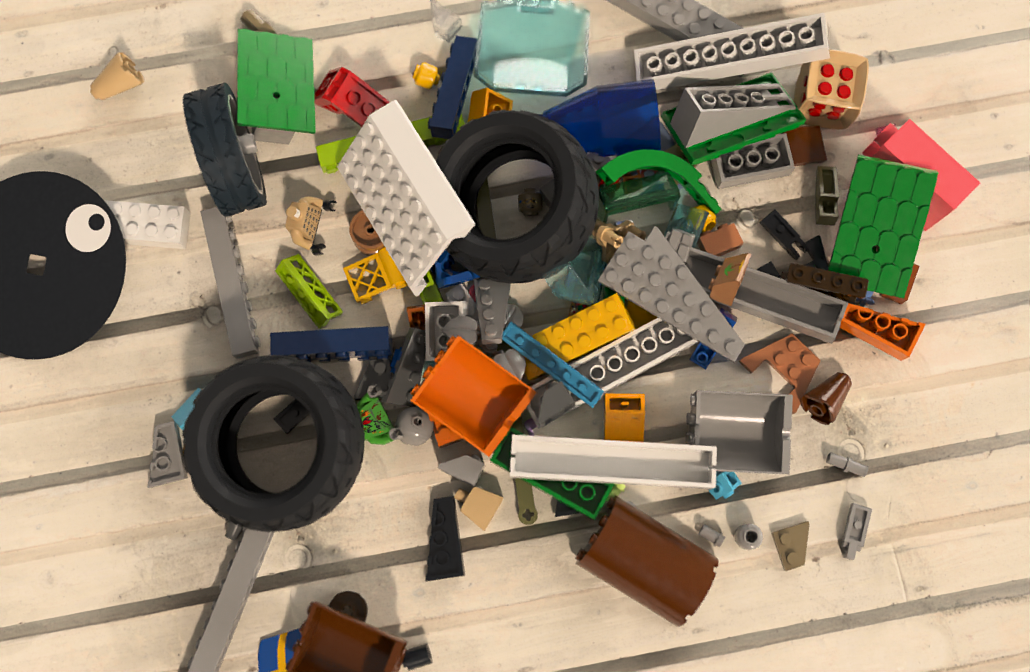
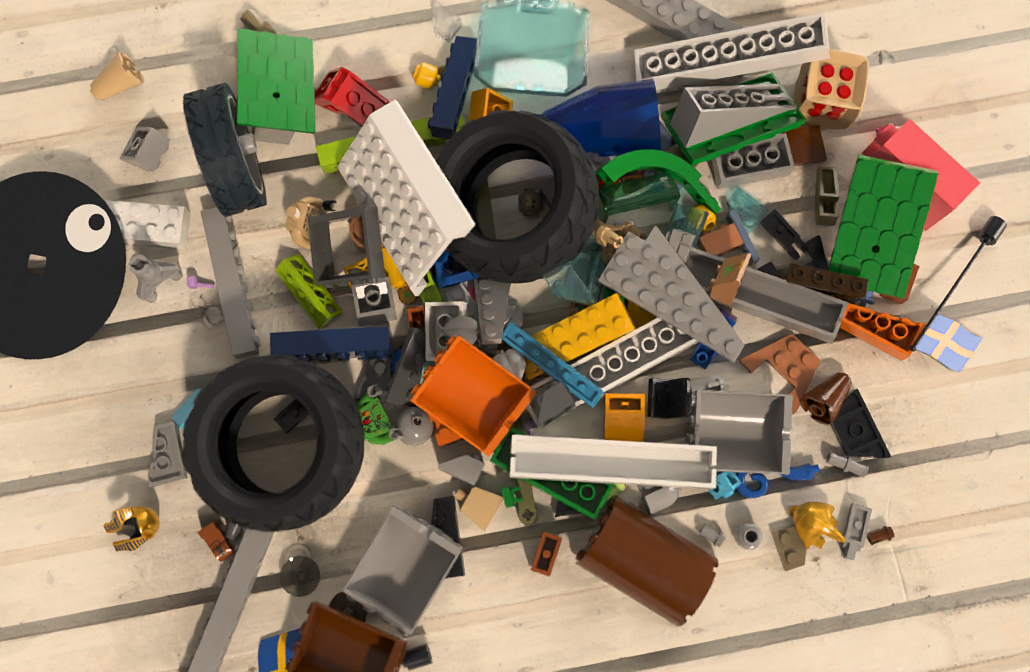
(142, 518): none -> pearl gold piece
(145, 148): none -> light grey slope
(151, 275): none -> light grey wheel
(193, 283): none -> lavender hand
(216, 540): none -> dark orange leg
(290, 572): none -> clear smoke dish
(322, 250): none -> dark grey piece
(374, 302): none -> light grey slope
(402, 570): none -> light grey cylinder
(406, 296): none -> pearl gold tile
(508, 496): none -> green tile
(546, 553): none -> dark orange brick
(657, 497): none -> light grey brick
(668, 398): none -> black bracket
(711, 383): none -> white hinge
(747, 247): none -> sand blue tile
(748, 209): none -> clear light blue wing
(797, 473): none -> blue plant
(815, 520): none -> pearl gold piece
(858, 430): none -> black wing
(880, 535): none -> reddish brown pin
(943, 337): none -> flag

